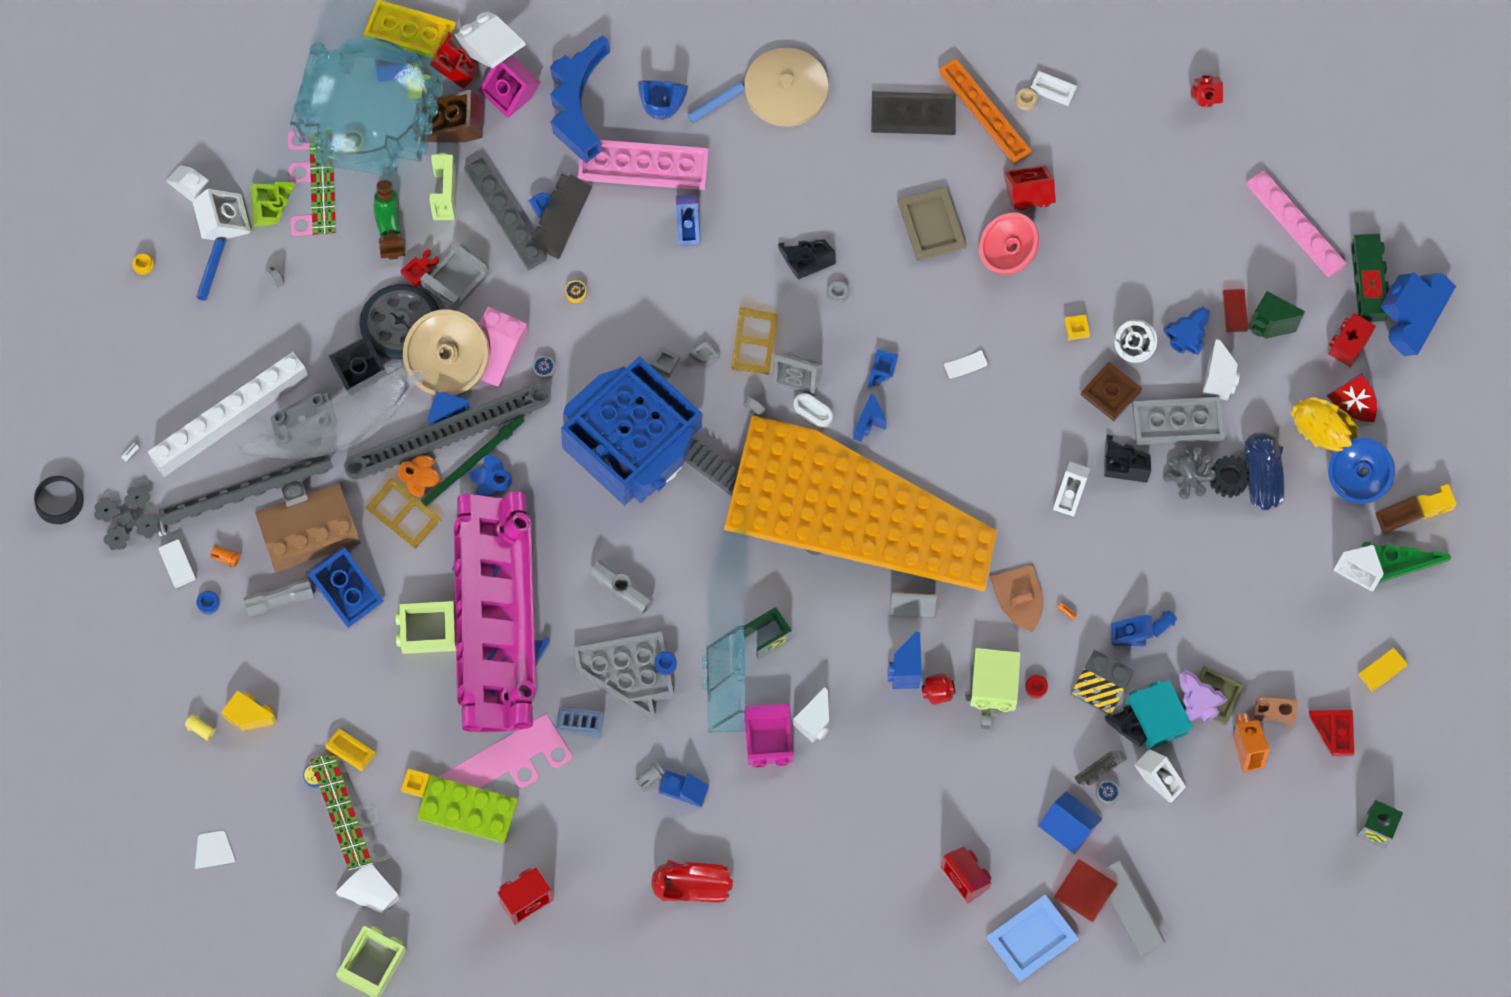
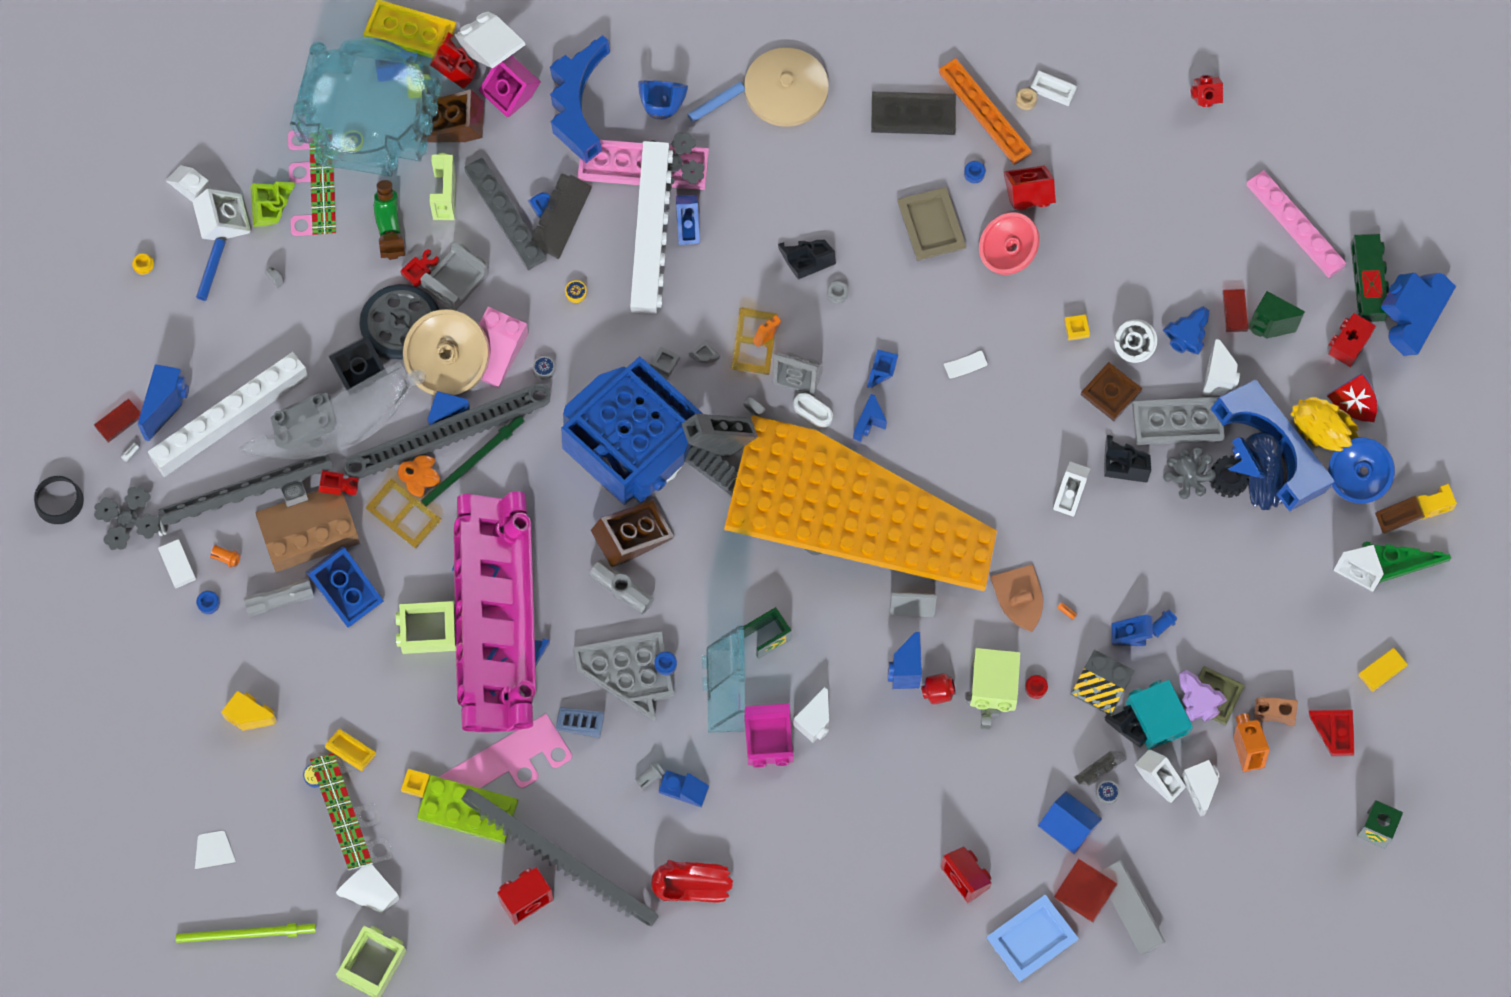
(118, 420): none -> clear red tile
(162, 399): none -> blue slope
(199, 727): light yellow pin -> none
(290, 930): none -> lime bar
(335, 483): none -> red plate
(487, 477): blue plate -> none
(559, 857): none -> dark grey gear
(631, 532): none -> reddish brown slope
(650, 225): none -> white brick
(676, 165): none -> dark grey plant
(719, 433): none -> dark grey slope
(769, 329): none -> orange tile
(974, 172): none -> blue tile
(1201, 784): none -> white slope
(1248, 464): none -> blue slope
(1255, 408): none -> arch

